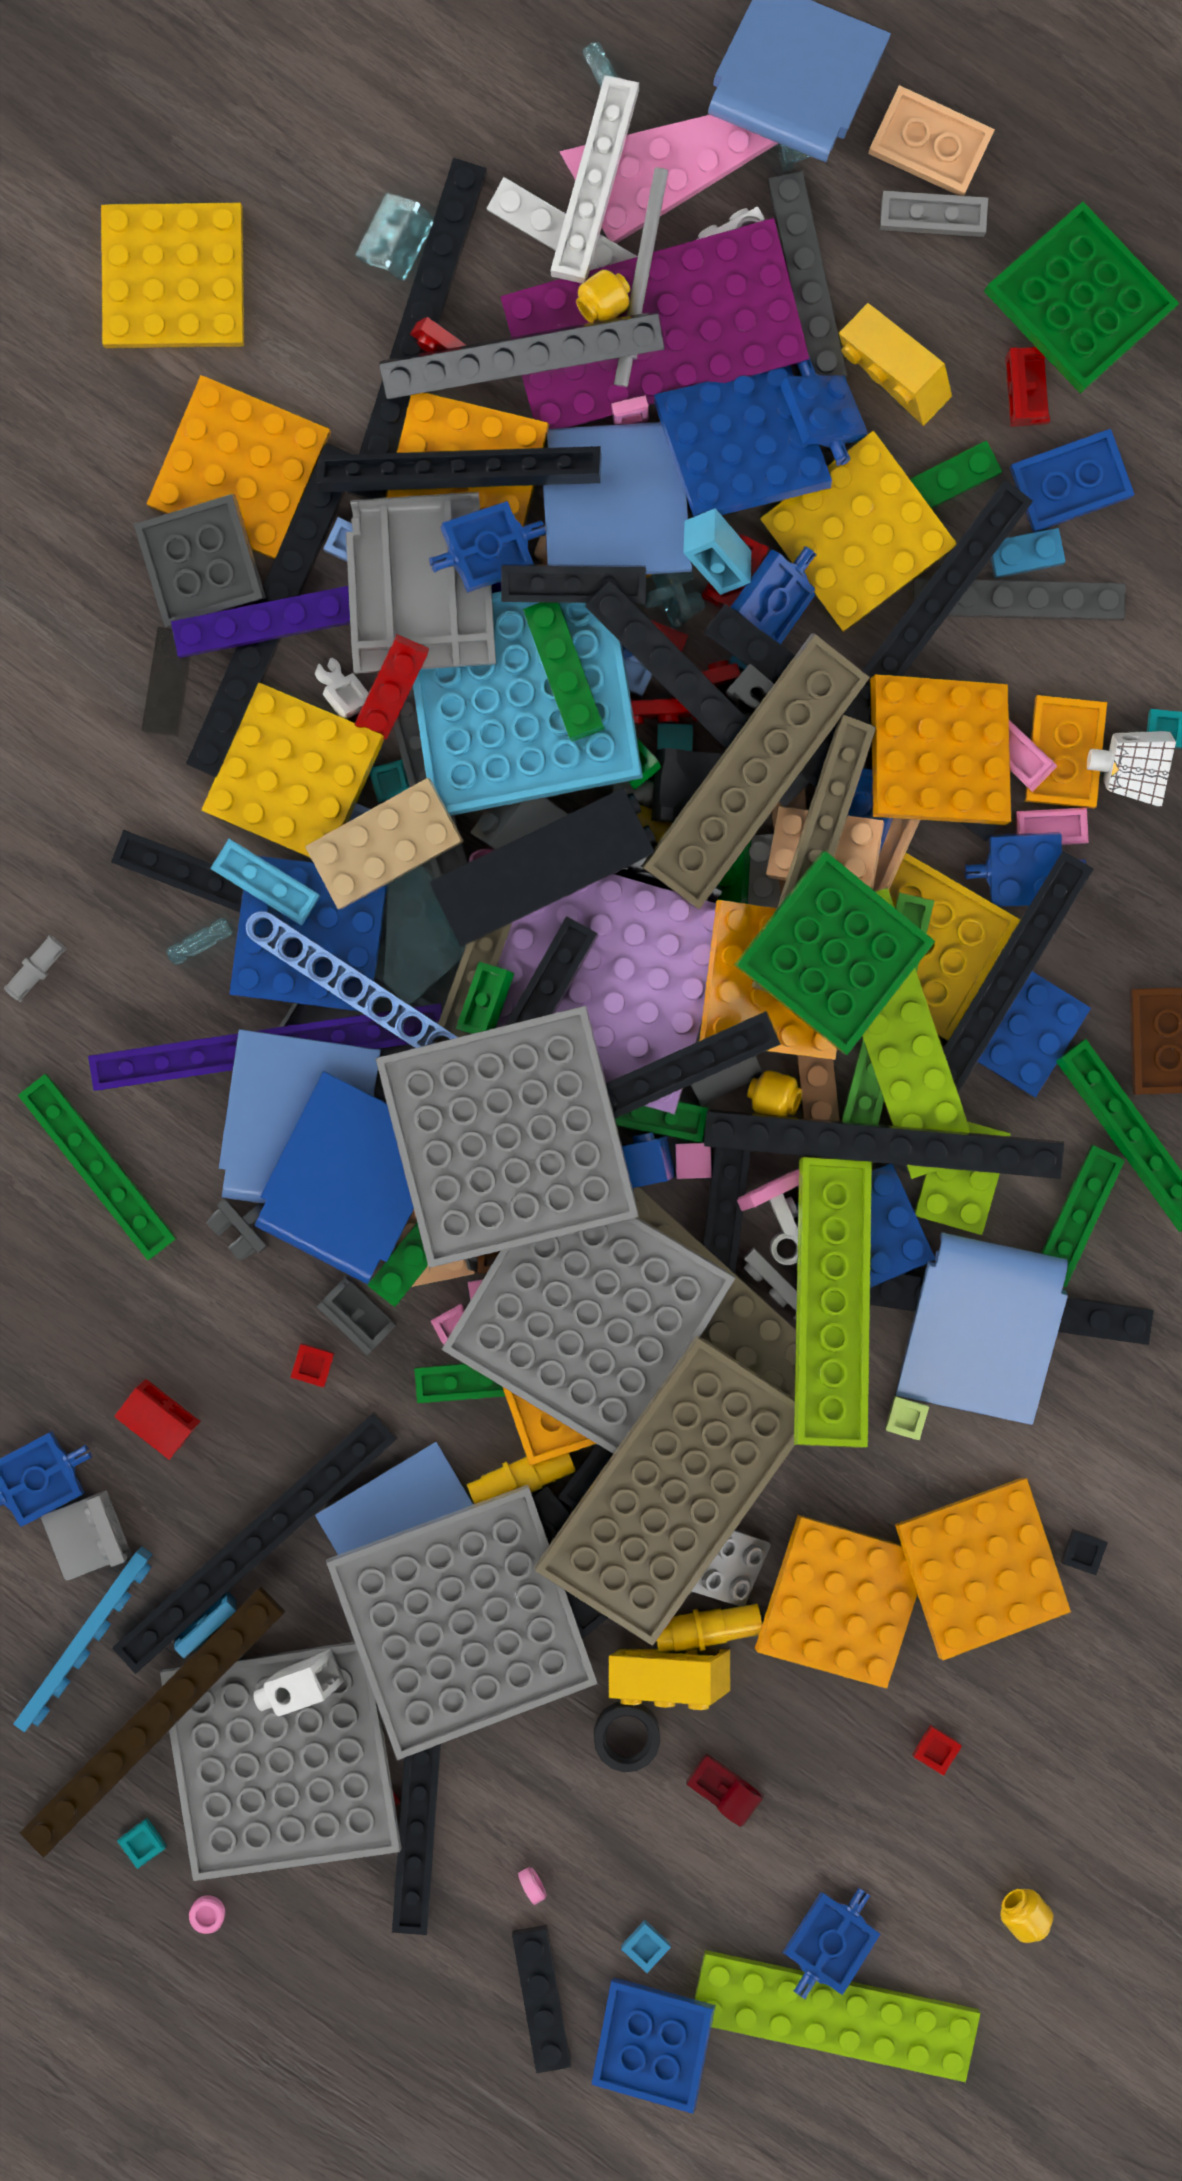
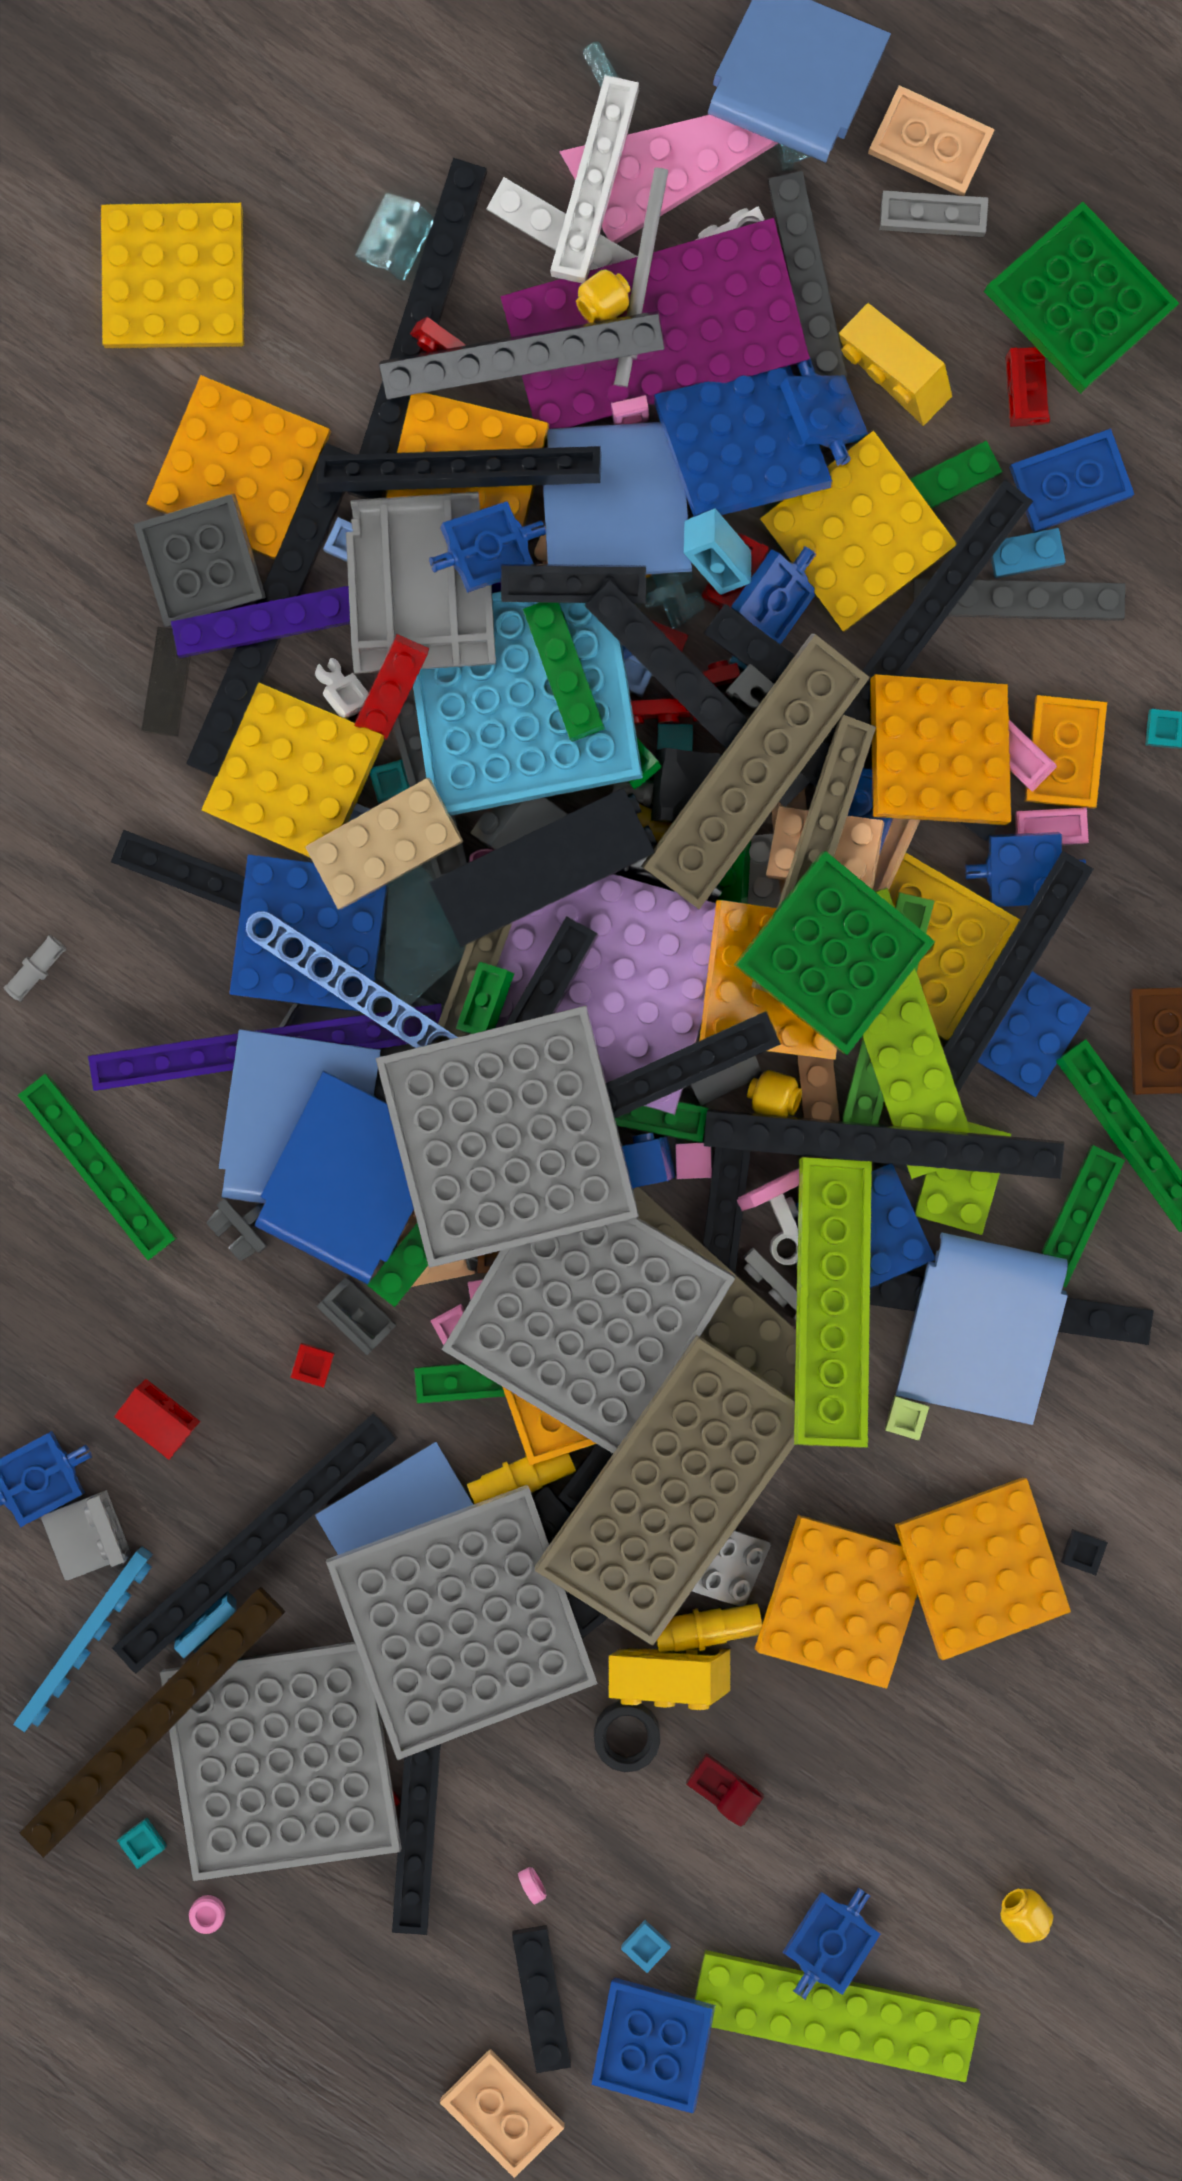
(199, 941): clear light blue axle -> none
(265, 882): medium azure tile -> none
(300, 1684): white torso -> none
(502, 2113): none -> light nougat plate
(937, 1750): red plate -> none
(1136, 764): white torso -> none

